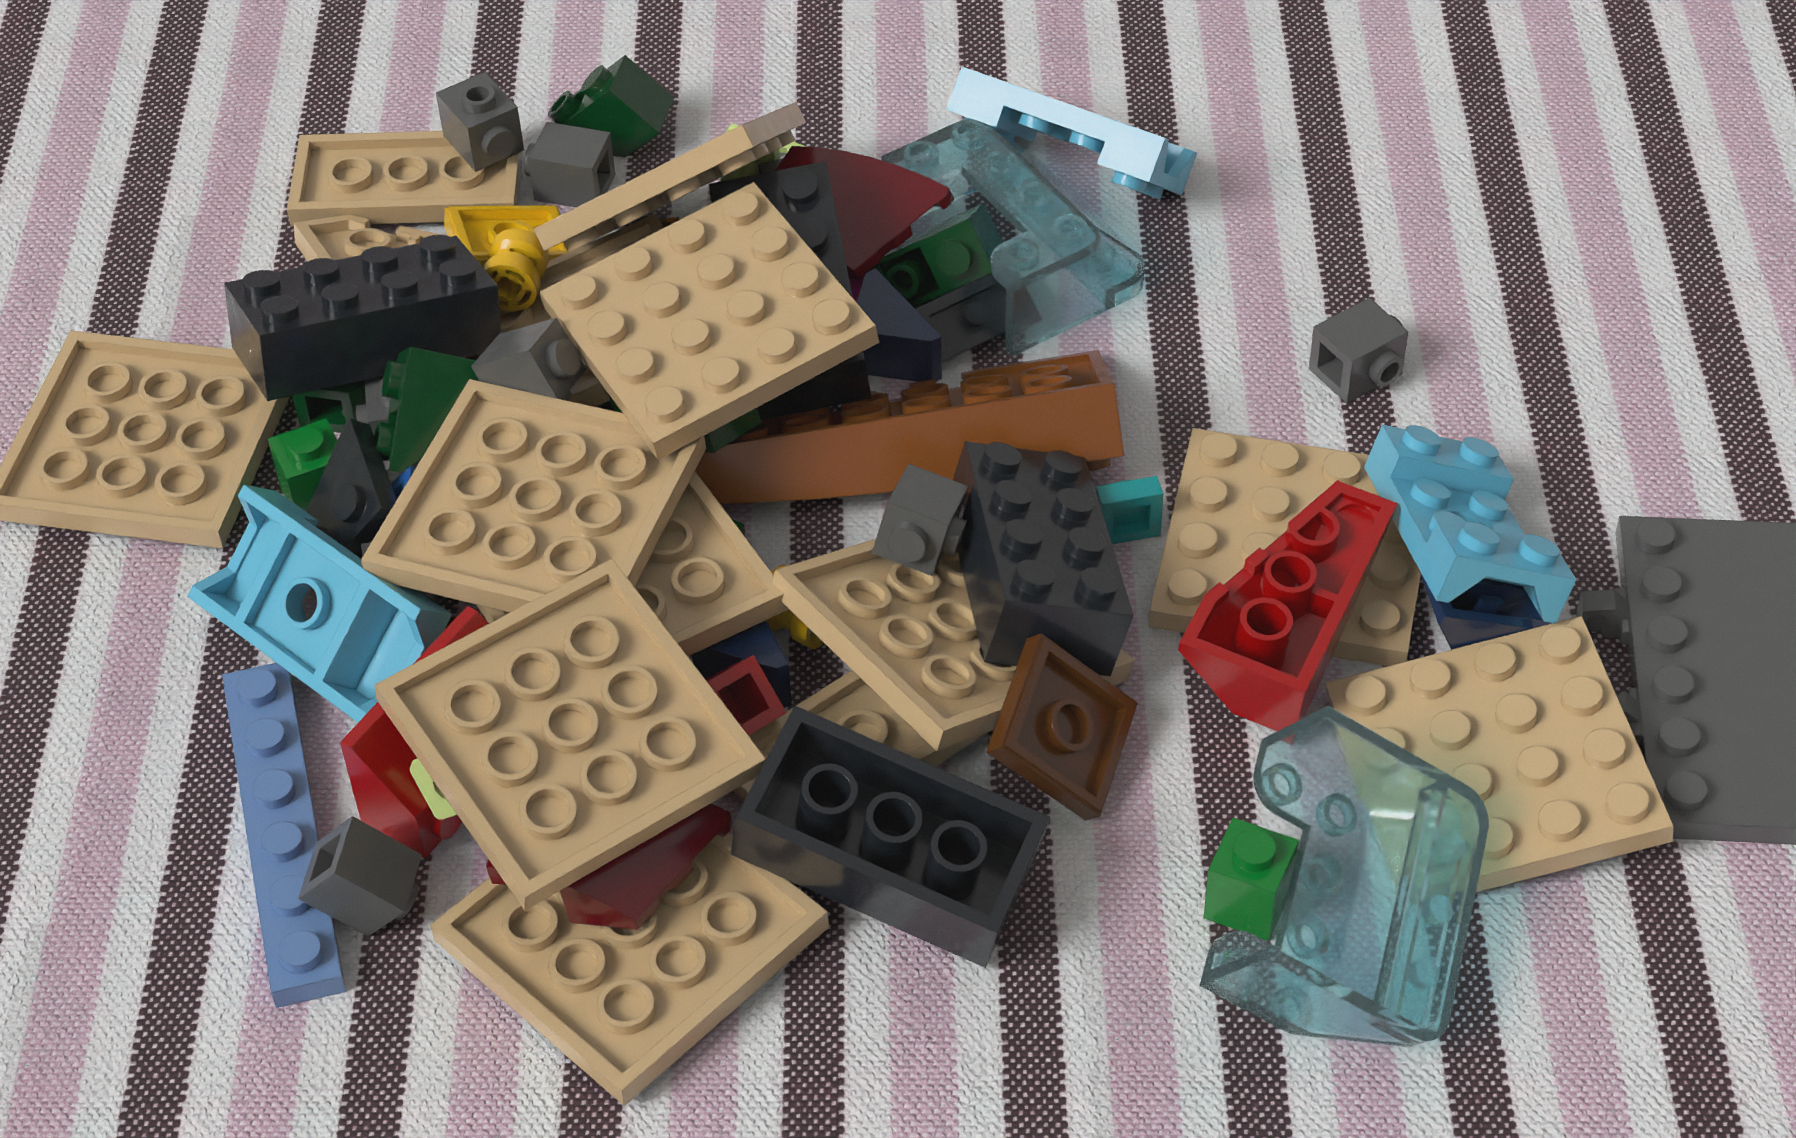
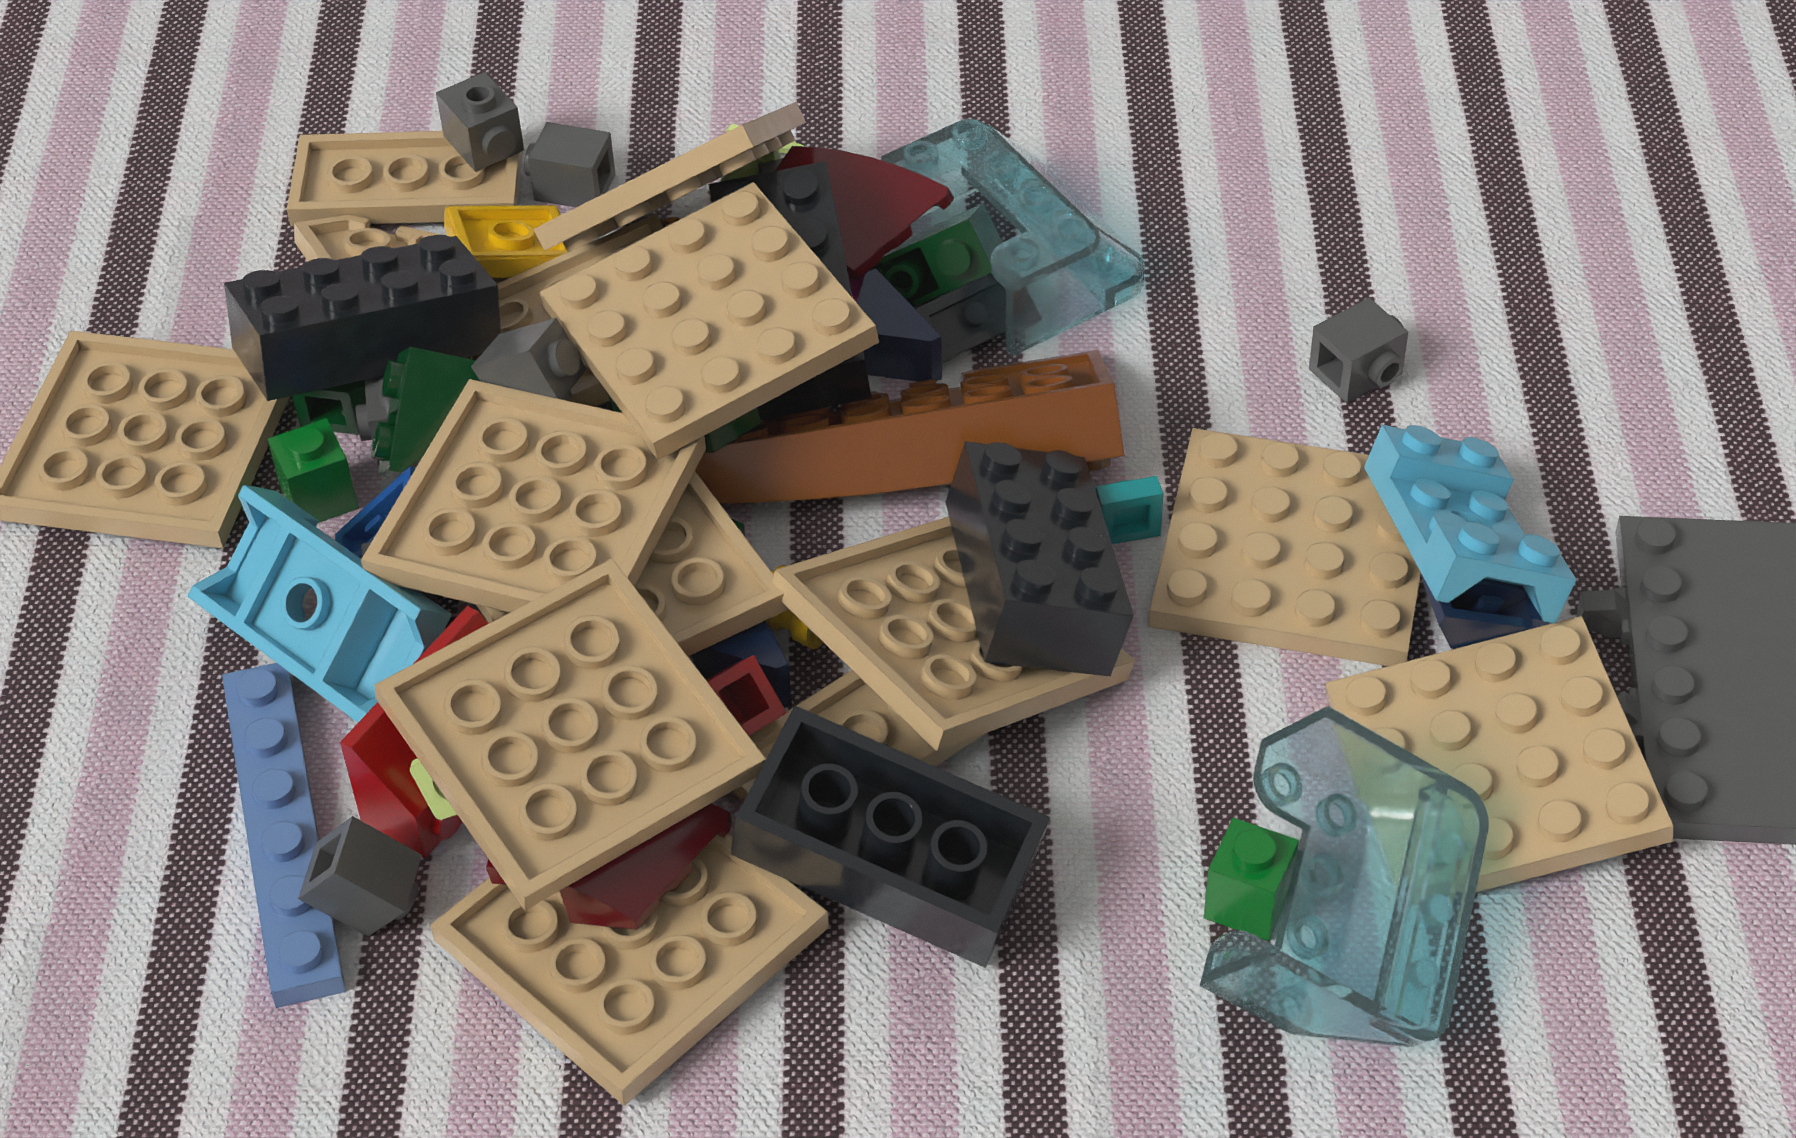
(353, 490): black wing -> none
(516, 266): yellow wheel -> none
(618, 102): dark green slope -> none
(922, 520): dark grey brick -> none
(1062, 727): reddish brown tile -> none
(1137, 156): piece -> none
(1279, 619): red wedge -> none

